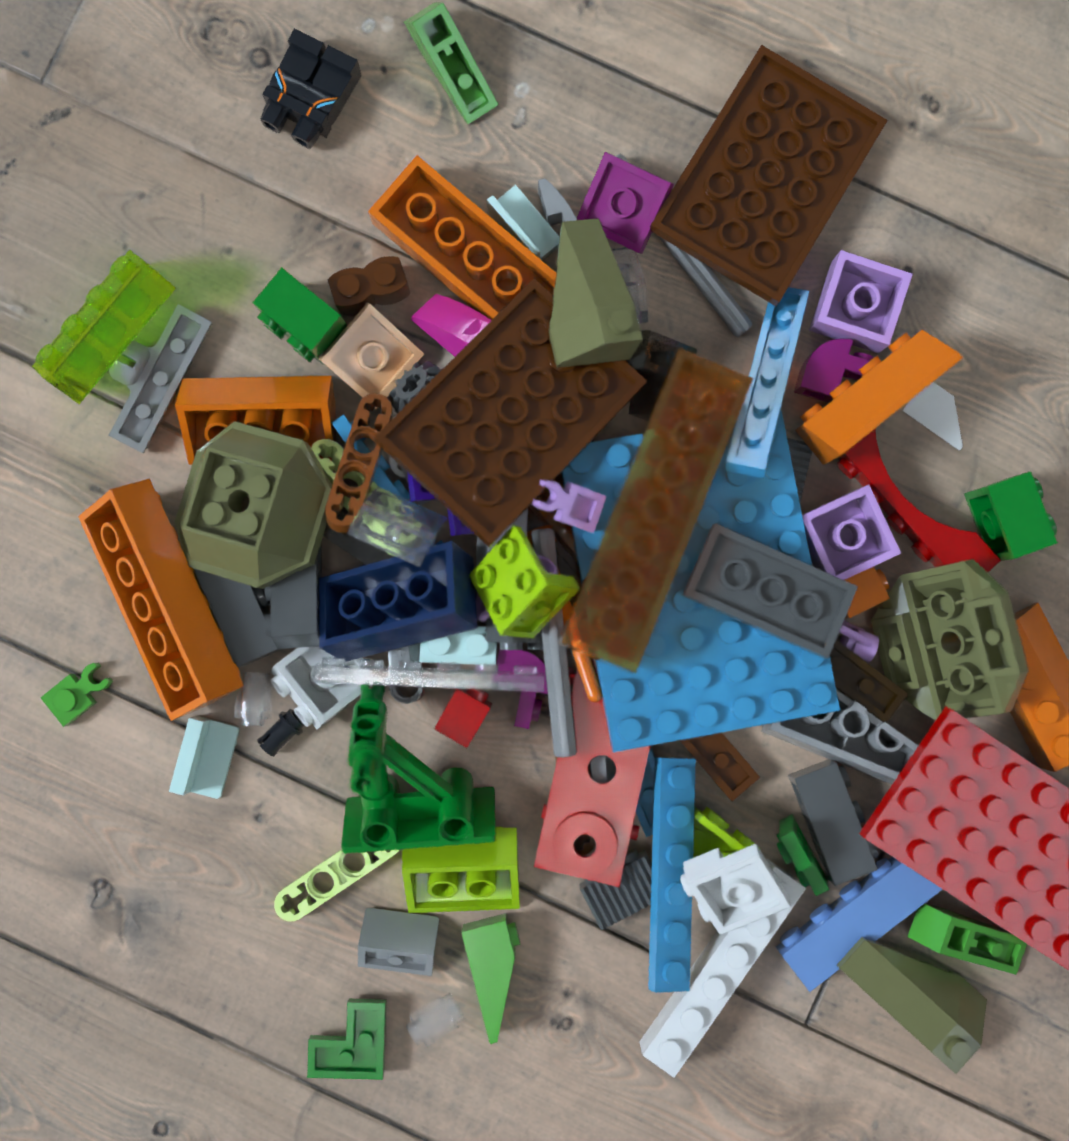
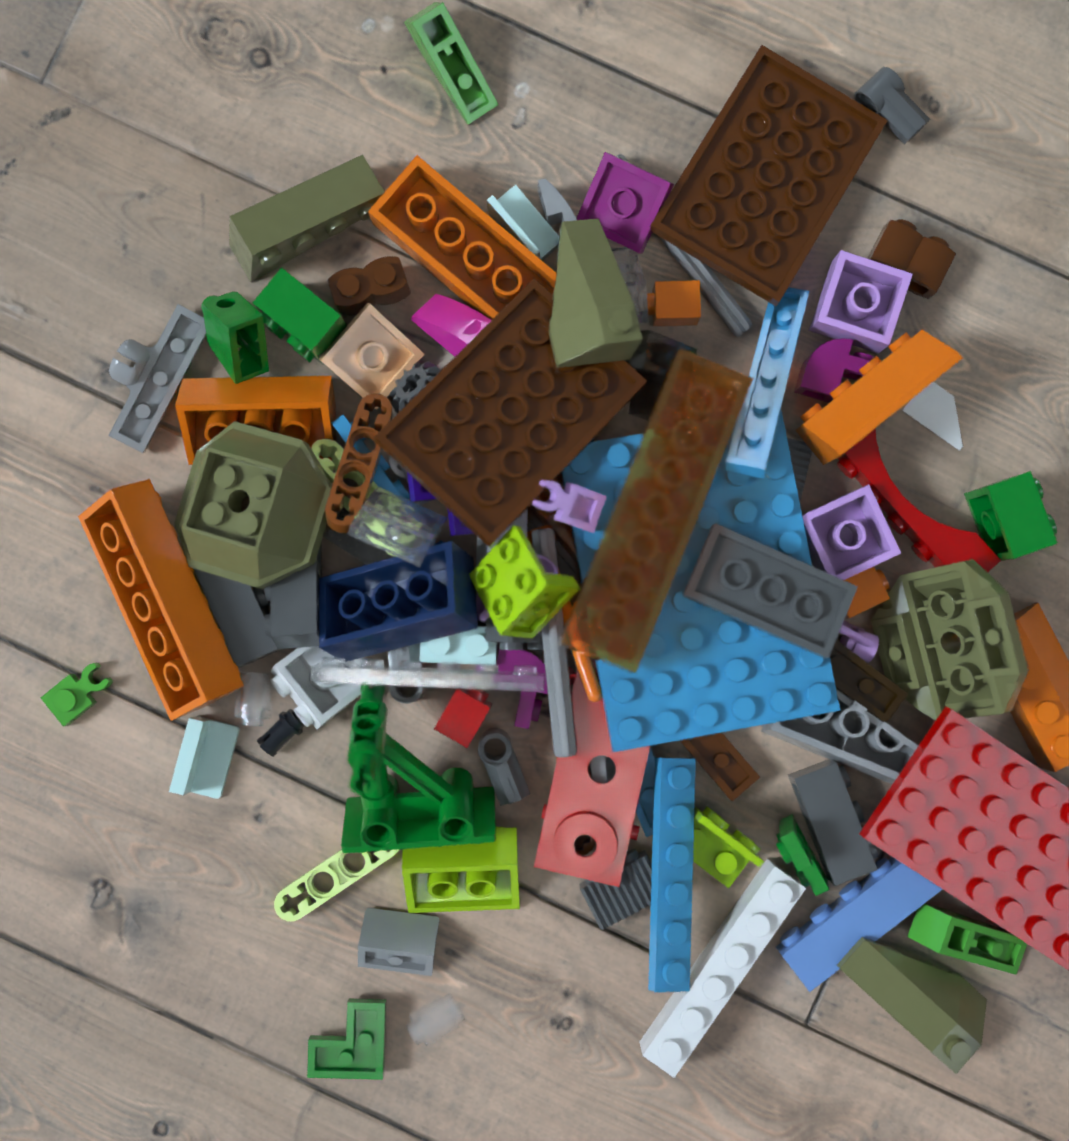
(103, 326): clear neon green slope -> none
(233, 325): none -> green torso
(302, 216): none -> olive wedge
(309, 88): black hips -> none
(491, 958): bright green slope -> none
(503, 769): none -> dark grey piece
(675, 303): none -> orange brick
(733, 887): white plate -> none
(887, 98): none -> dark grey piece
(909, 251): none -> reddish brown brick

